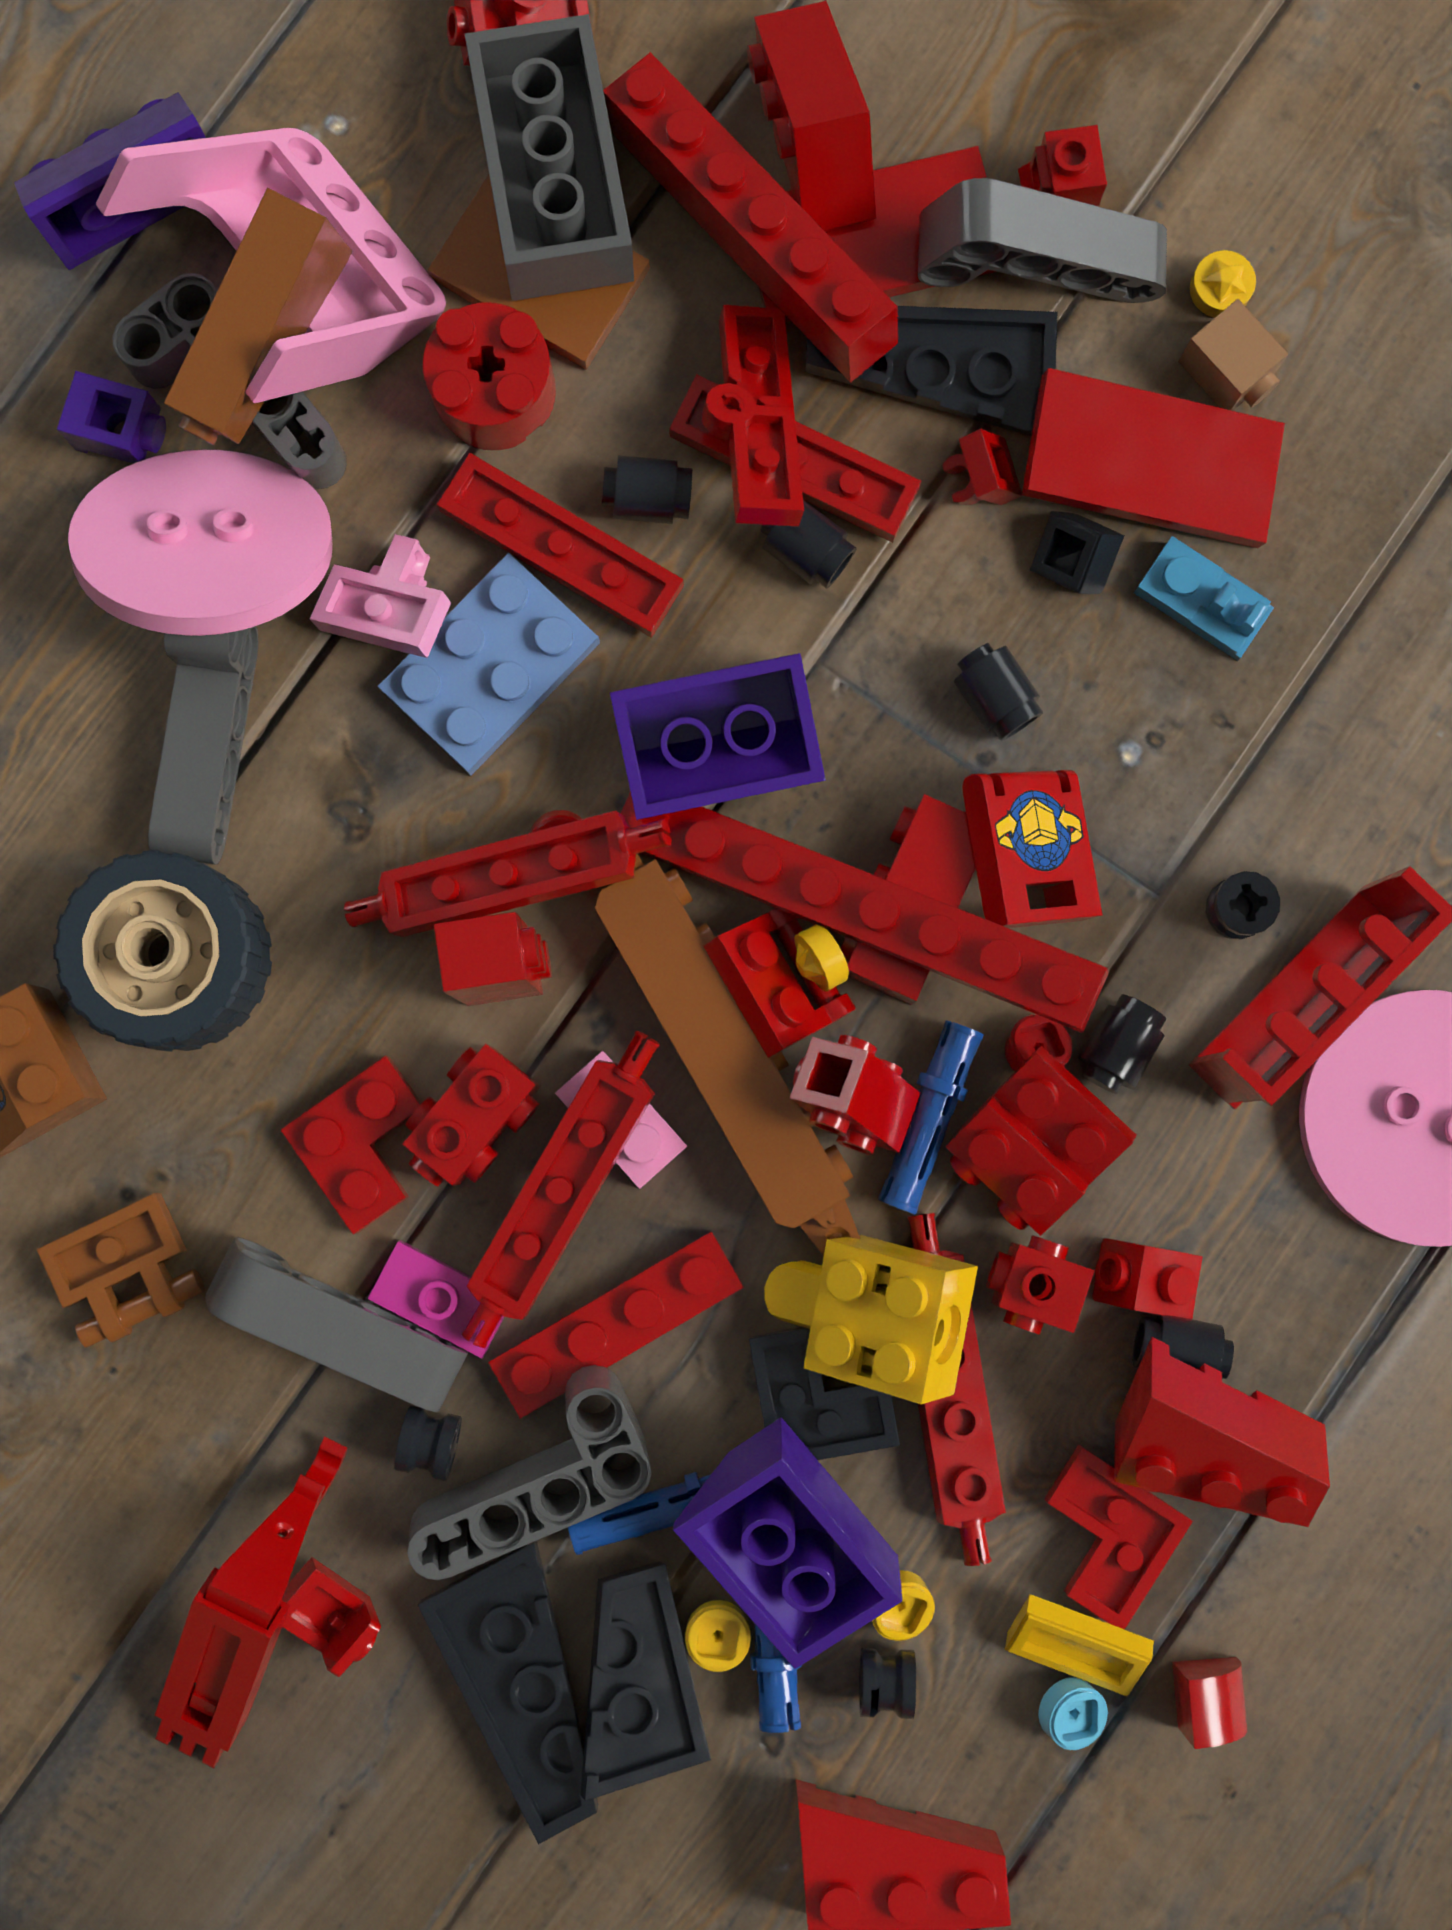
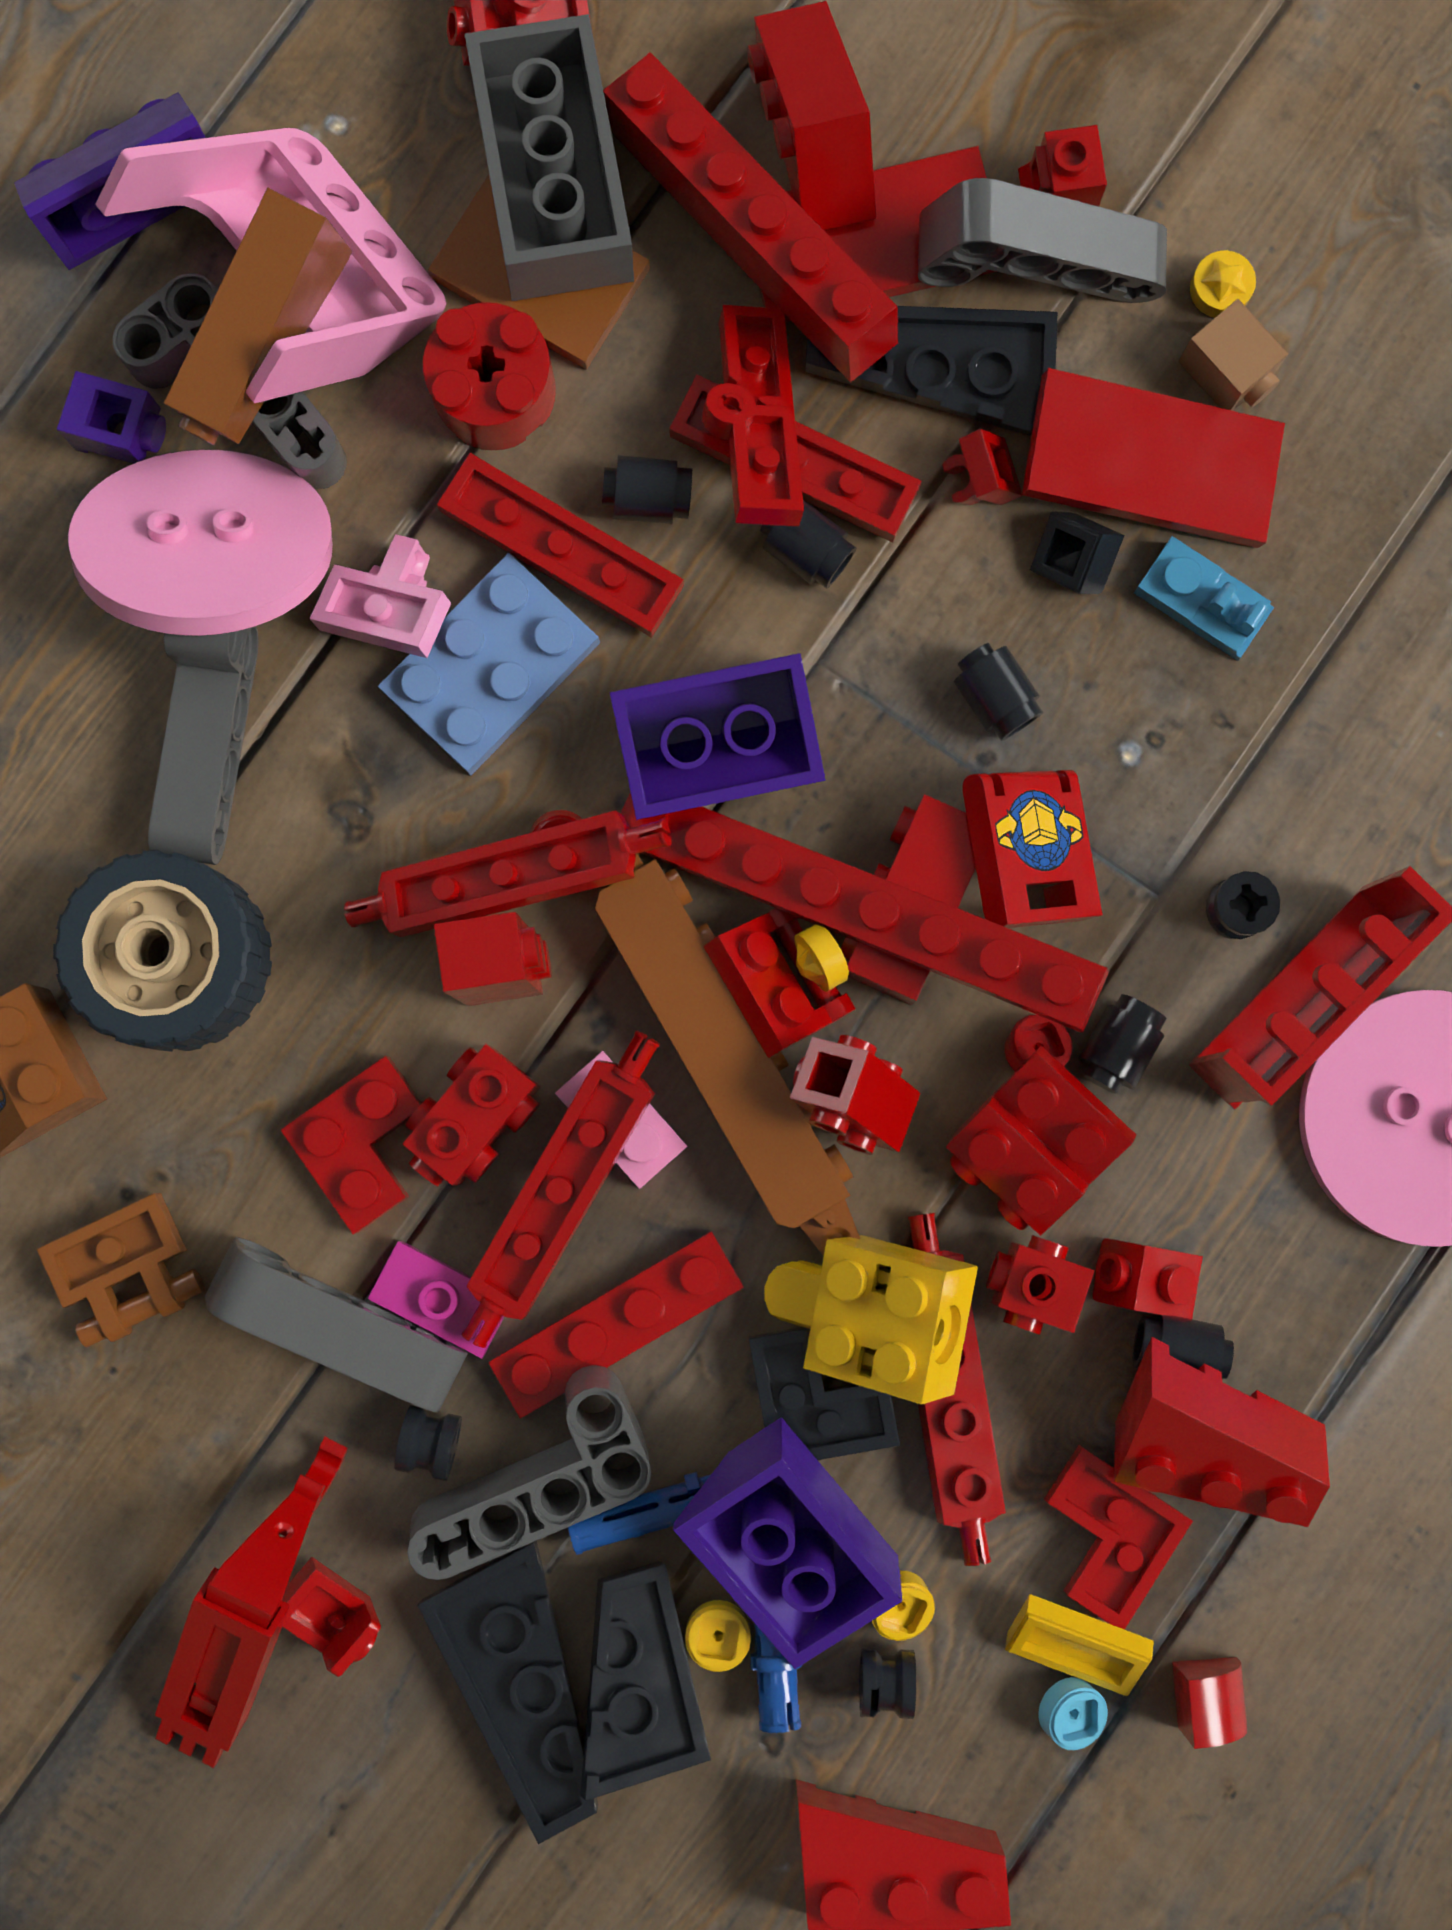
(939, 1095): blue pin -> none

